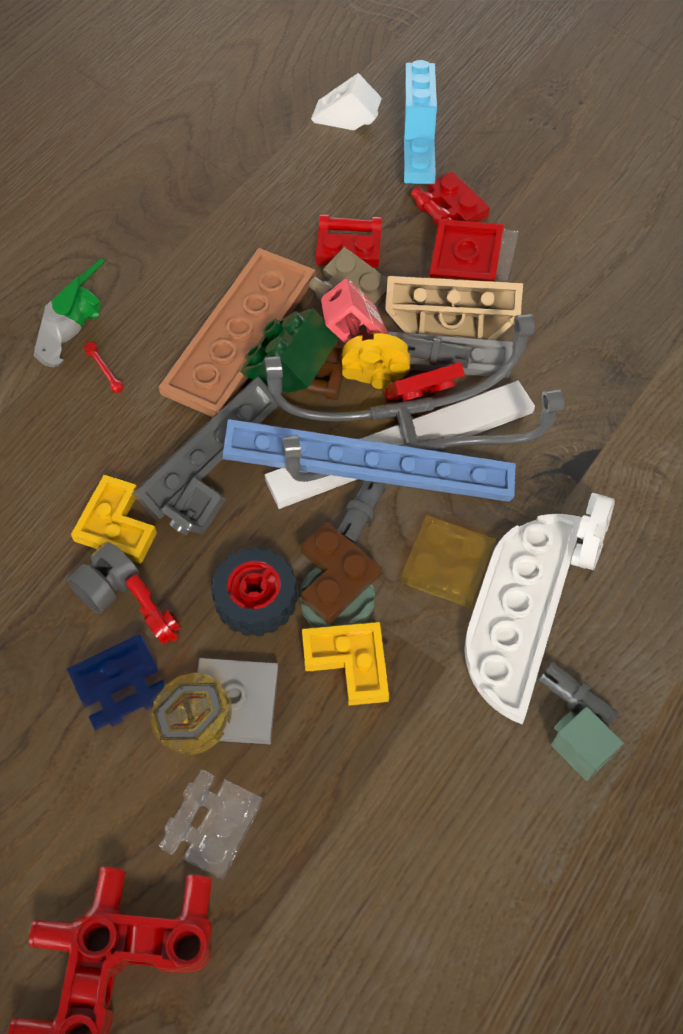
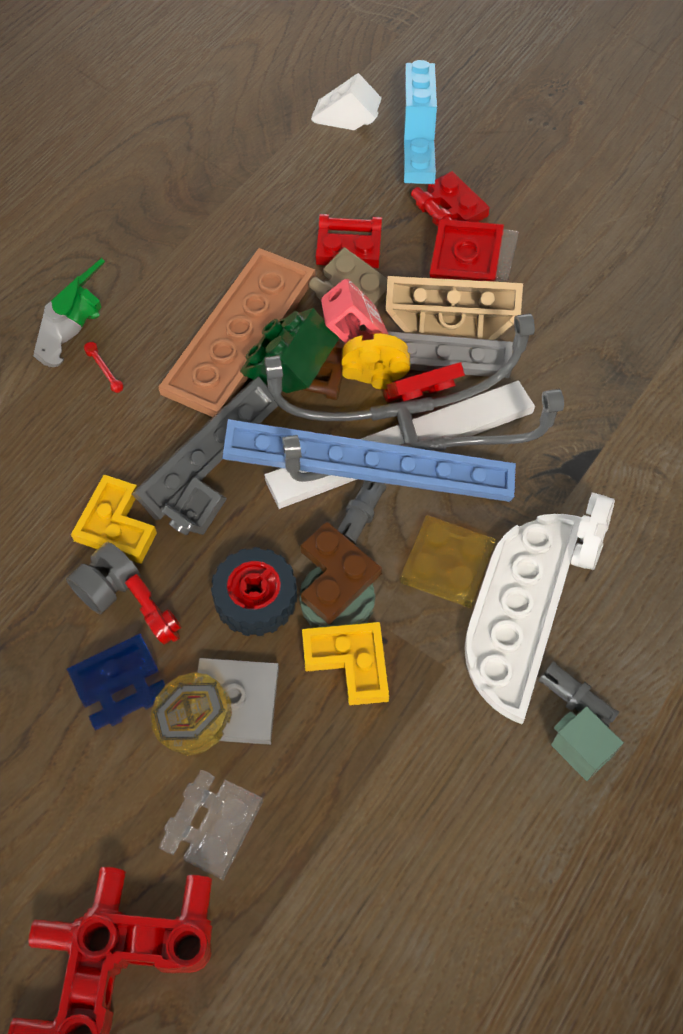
(437, 351): dark grey pin -> none

